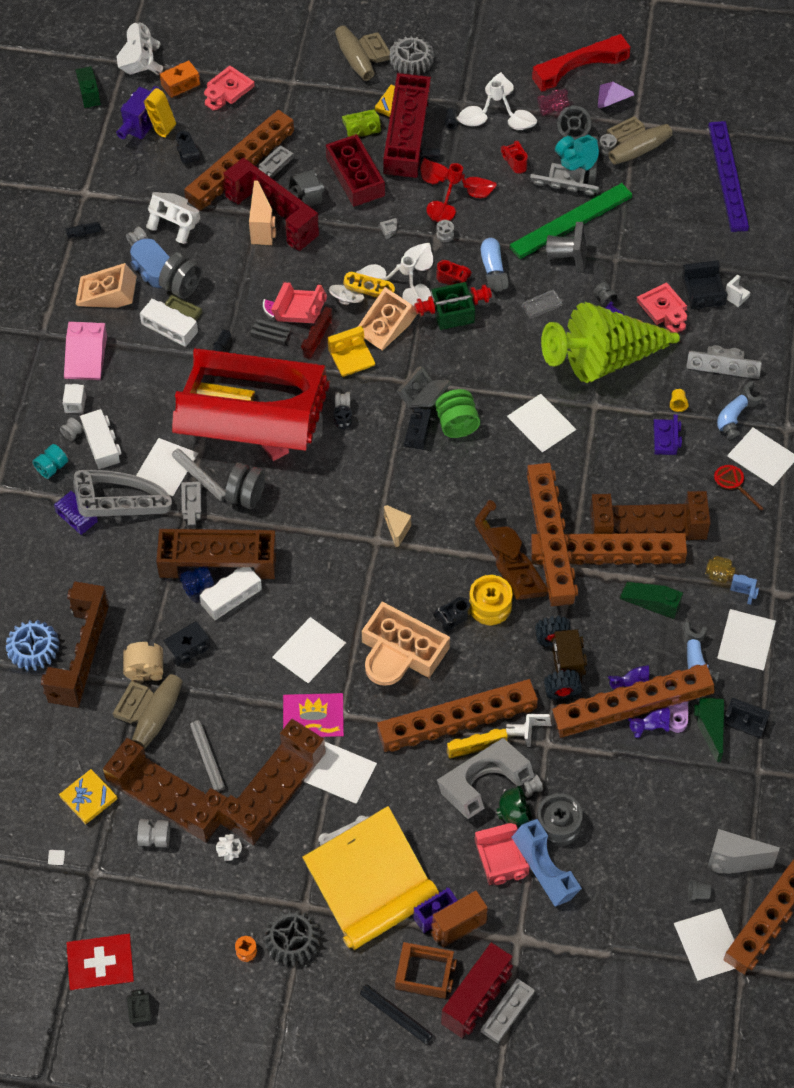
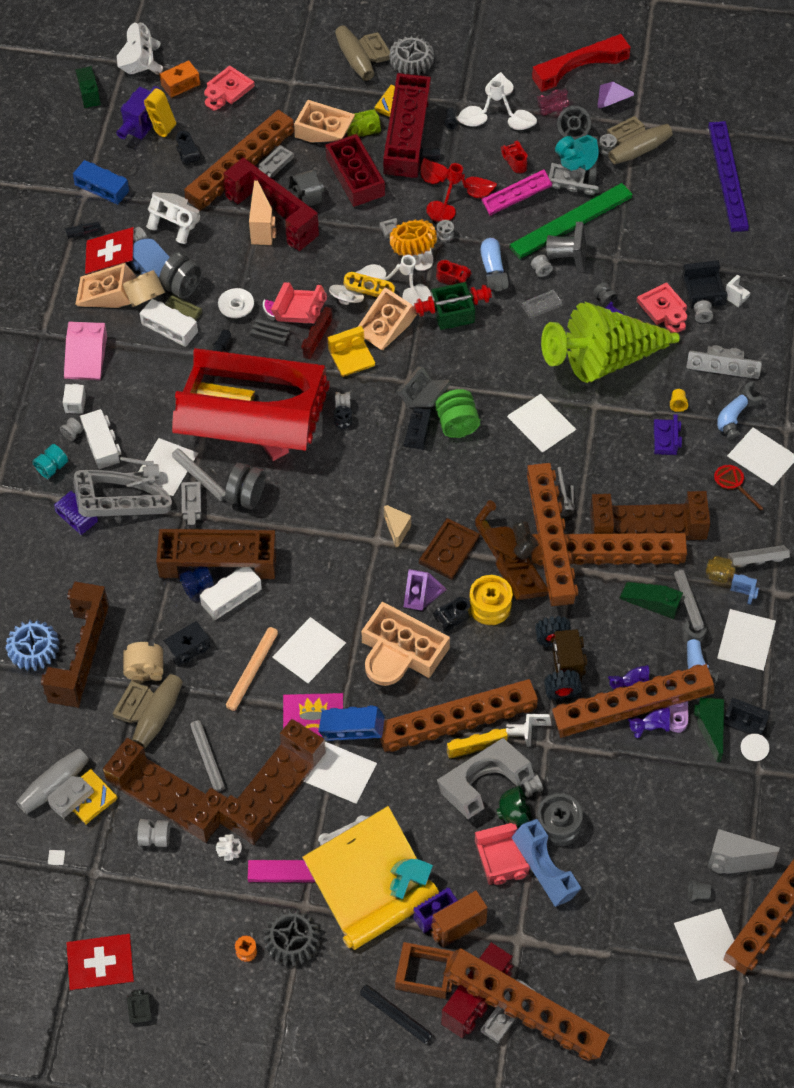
(58, 786): none -> light grey plate
(101, 182): none -> blue brick
(109, 250): none -> red sticker
(143, 288): none -> tan brick
(149, 472): none -> light grey plant
(233, 298): none -> white dish
(251, 669): none -> light nougat axle
(278, 871): none -> dark pink tile
(322, 123): none -> light nougat slope
(351, 723): none -> blue brick
(406, 871): none -> teal brick
(413, 237): none -> light orange gear
(421, 589): none -> medium lavender slope
(449, 549): none -> reddish brown tile
(516, 192): none -> dark pink tile
(525, 541): none -> clear smoke piece
(541, 265): none -> light grey wheel
(567, 505): none -> light grey plant
(593, 1036): none -> dark orange brick
(689, 600): none -> light grey axle
(703, 311): none -> light grey wheel
(754, 747): none -> white sticker
(759, 556): none -> light grey plate

